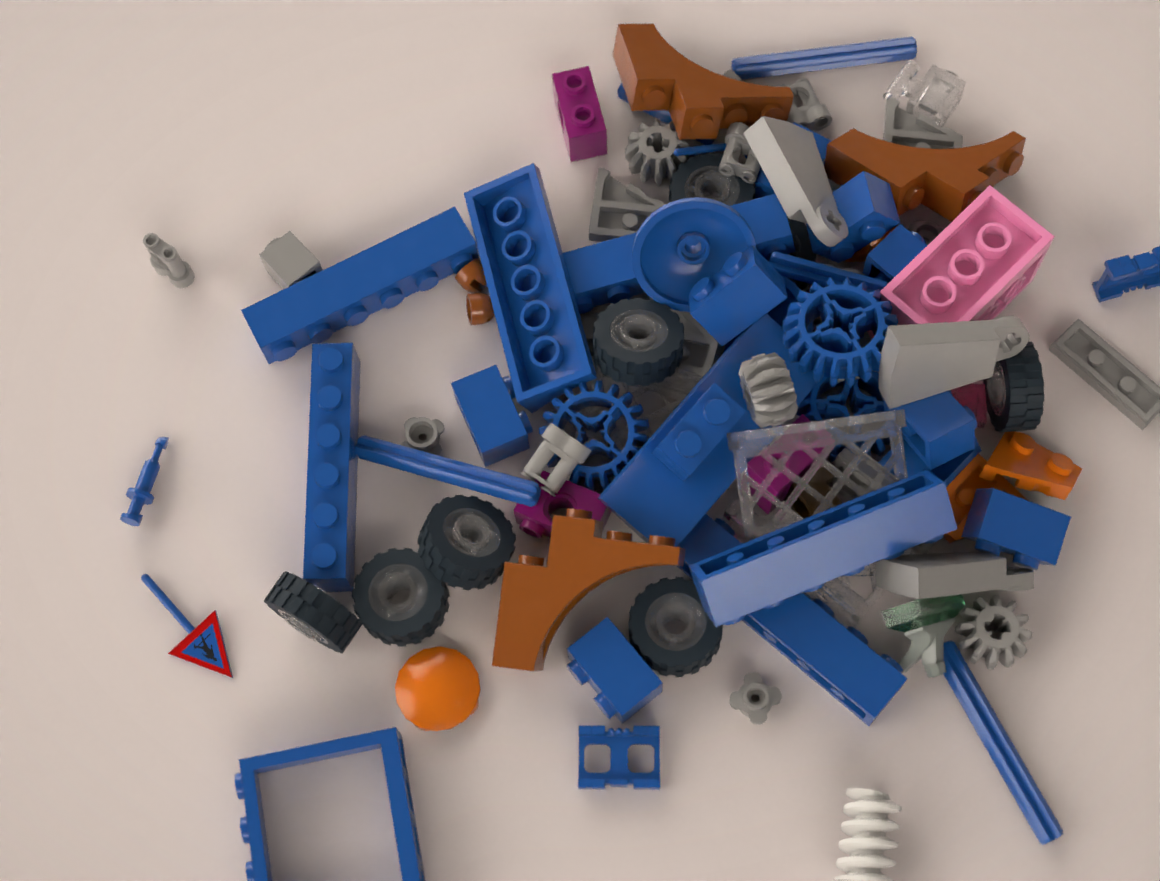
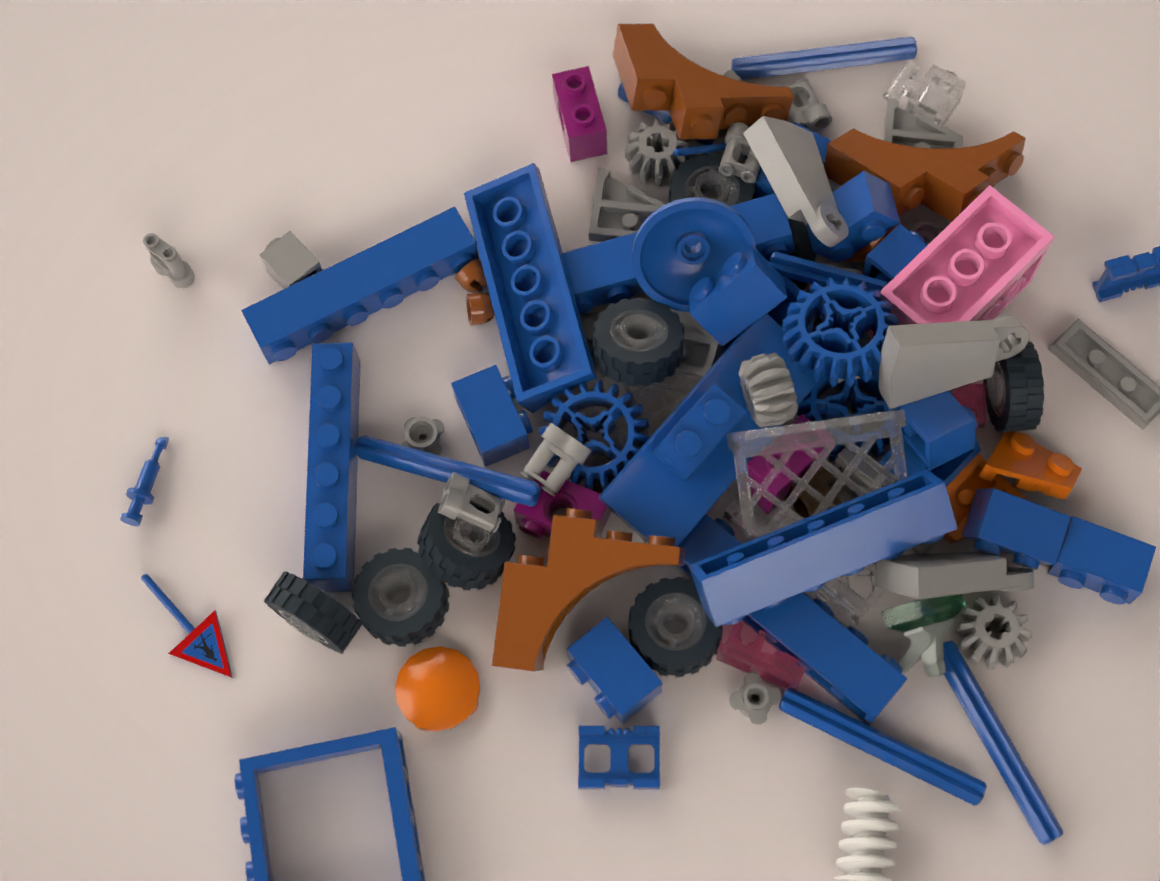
(456, 503): none -> light grey piece
(776, 669): none -> clear pink plate
(883, 746): none -> blue axle
(1103, 562): none -> blue brick

